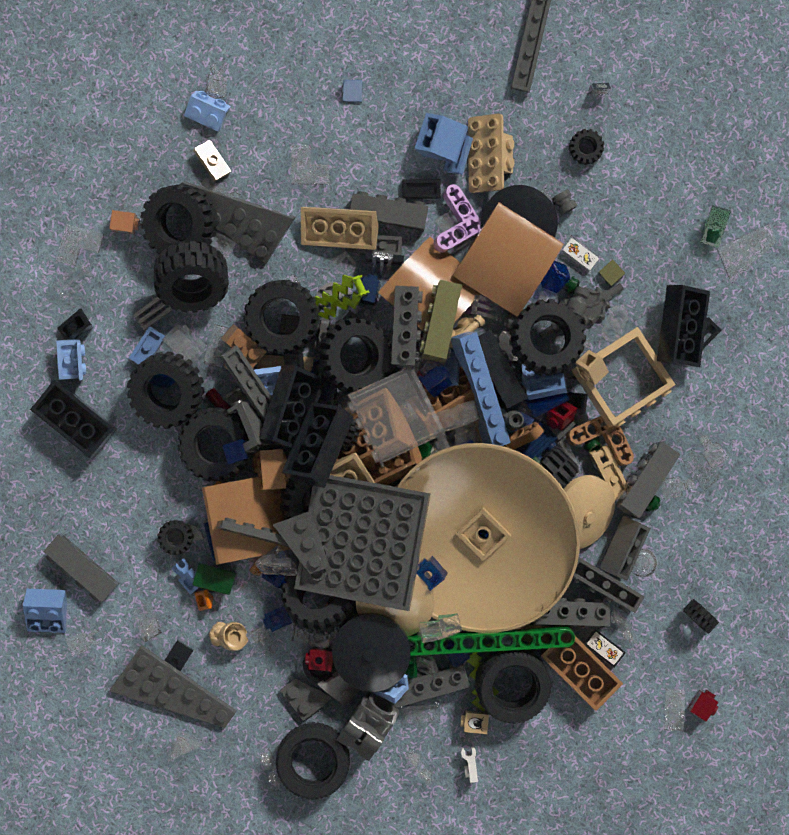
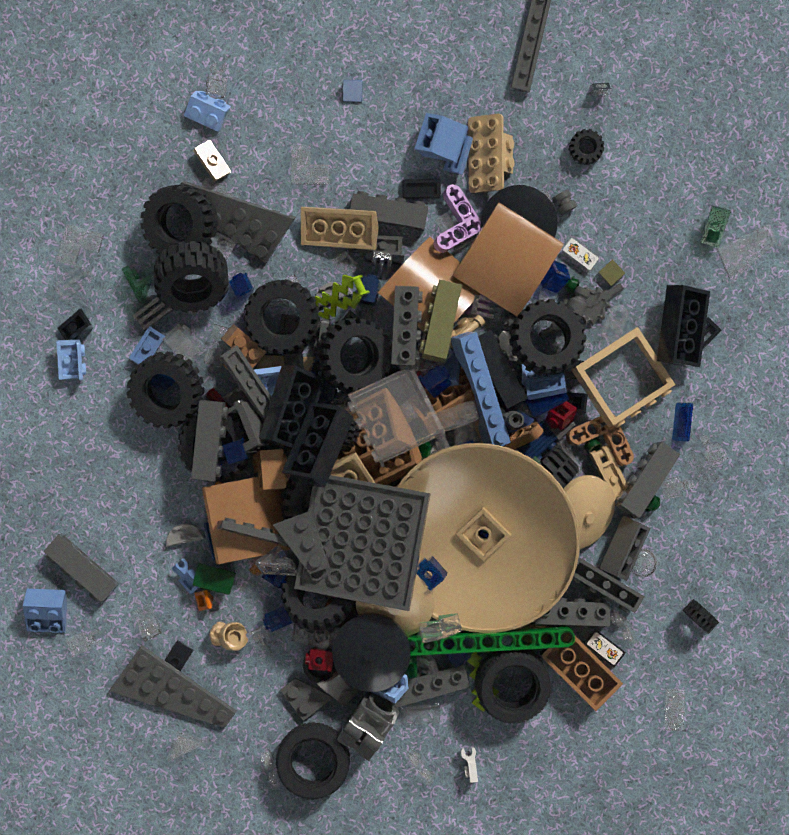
(73, 419): black brick -> none
(124, 222): nougat brick -> none
(140, 287): none -> clear green slope
(163, 537): black tyre -> none
(209, 440): none -> dark grey brick
(241, 284): none -> clear blue brick
(475, 722): tan brick -> none
(591, 367): tan brick -> none
(682, 422): none -> clear blue slope
(704, 705): dark red brick -> none

